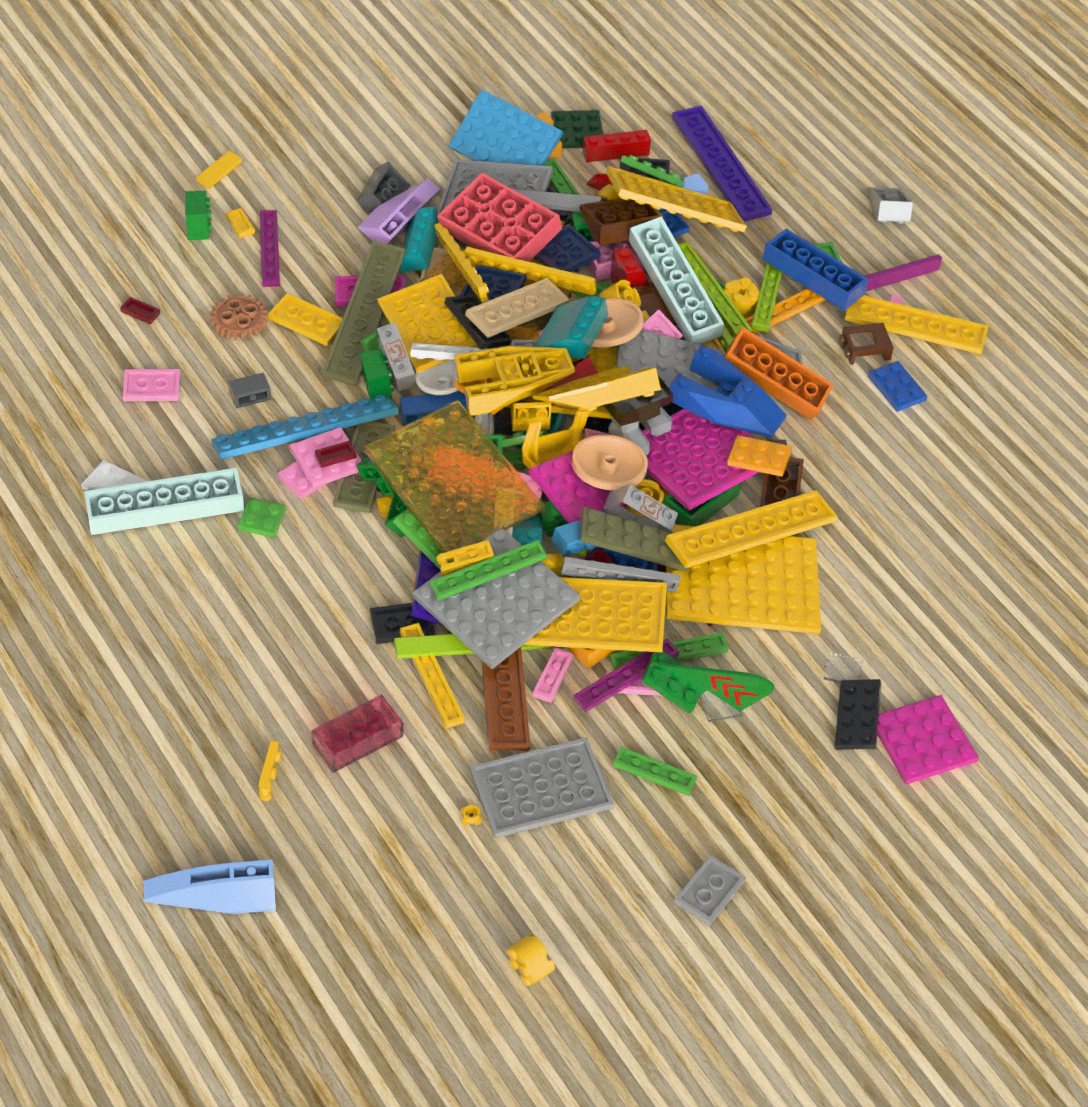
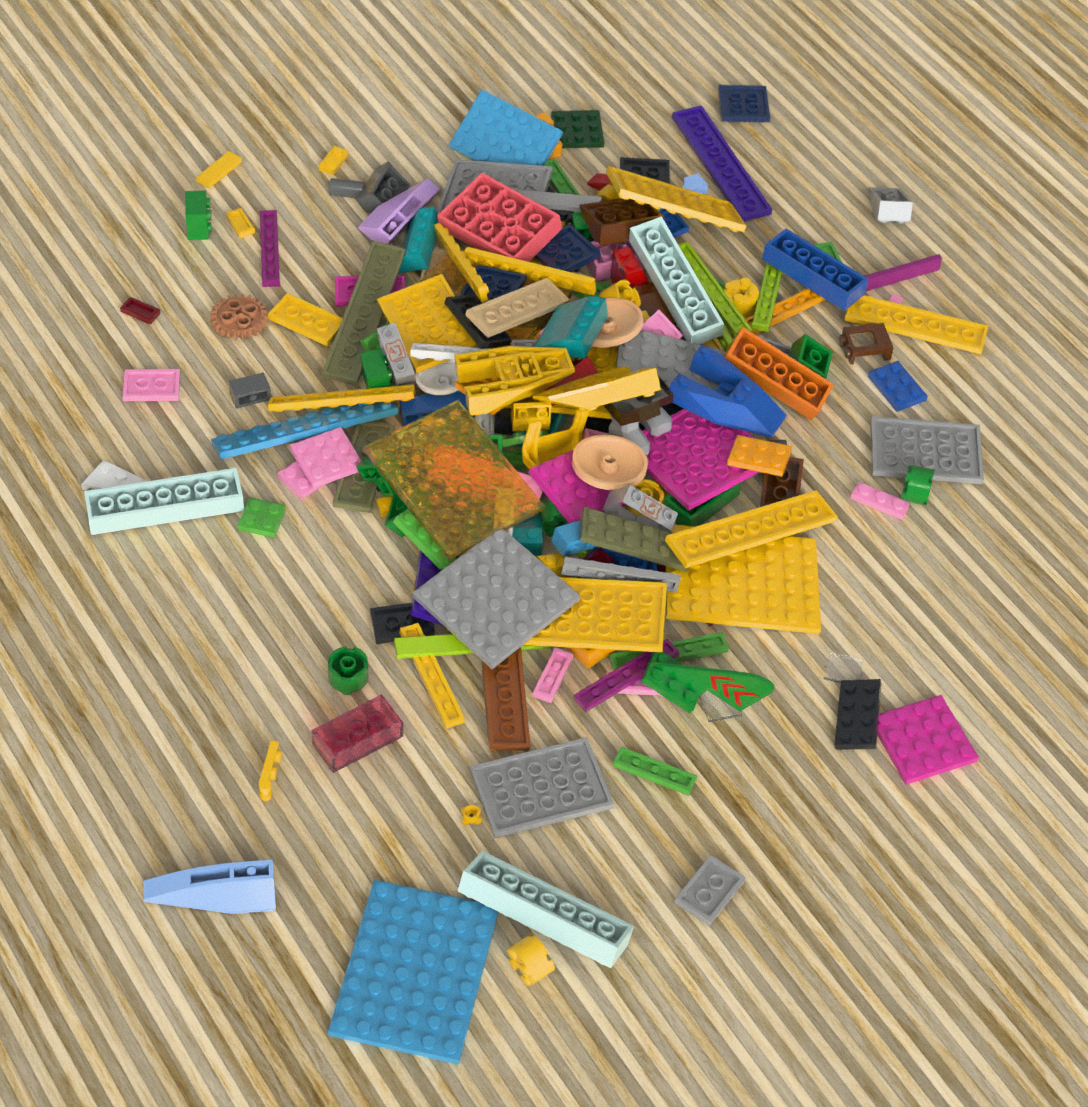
(333, 160): none -> yellow plate
(335, 454): dark red tile -> none
(345, 188): none -> dark grey brick
(346, 397): none -> yellow plate
(348, 670): none -> green brick
(414, 972): none -> dark azure plate
(464, 557): yellow plate -> none
(488, 570): bright green plate -> none
(546, 909): none -> light aqua brick
(616, 145): red brick -> none
(646, 167): bright green plate -> none
(743, 103): none -> dark blue plate
(812, 355): none -> green brick
(880, 500): none -> bright pink plate
(917, 484): none -> green brick
(943, 446): none -> light grey plate

